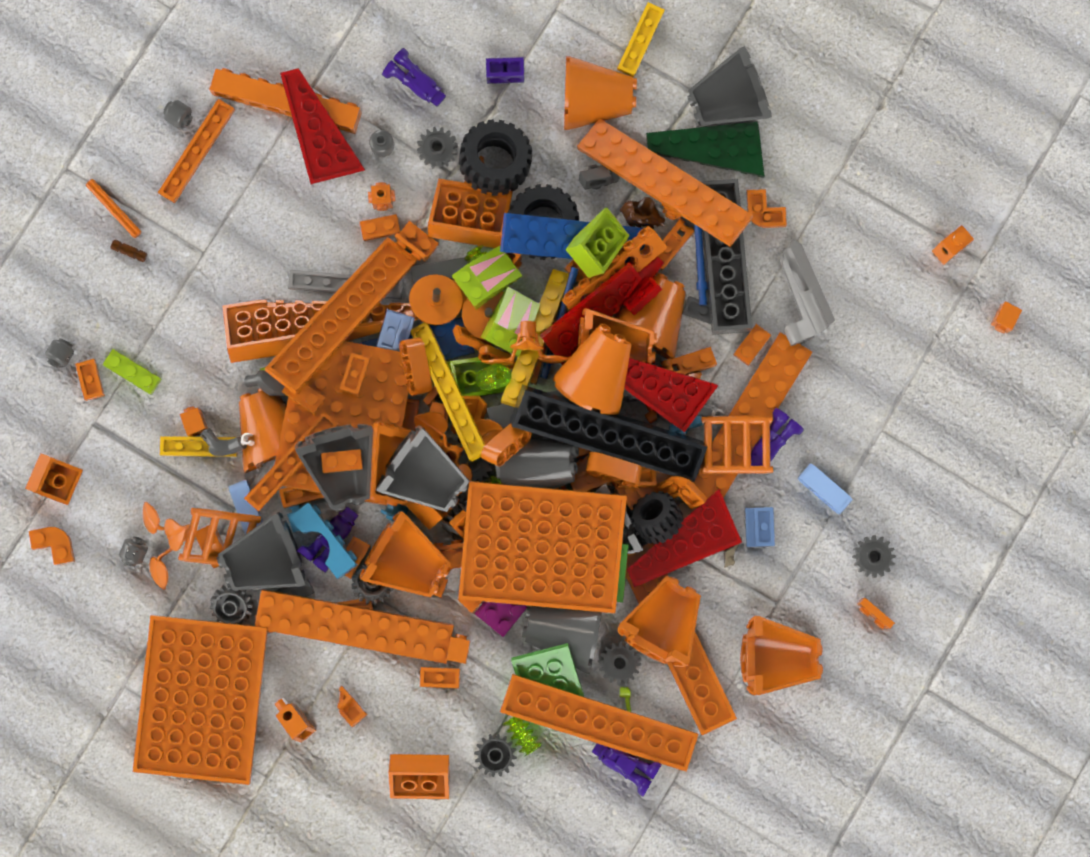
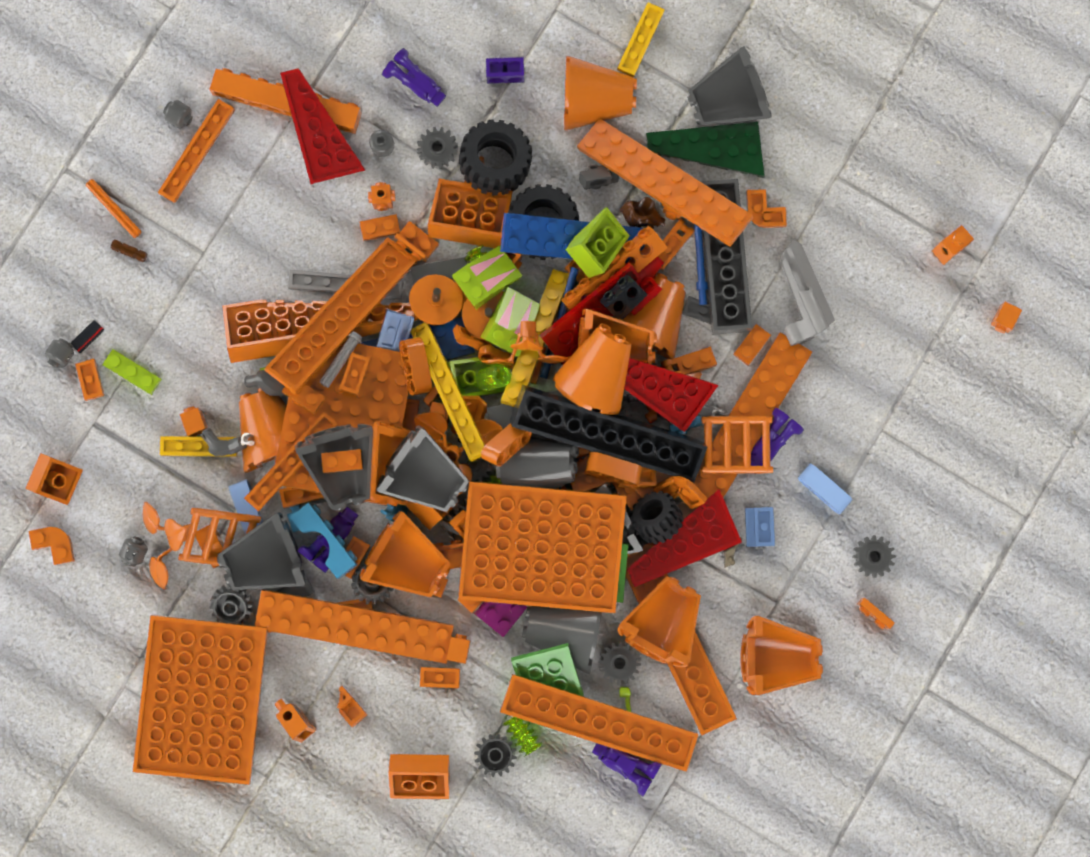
(87, 336): none -> black sticker
(341, 358): none -> light grey axle
(626, 300): none -> black brick

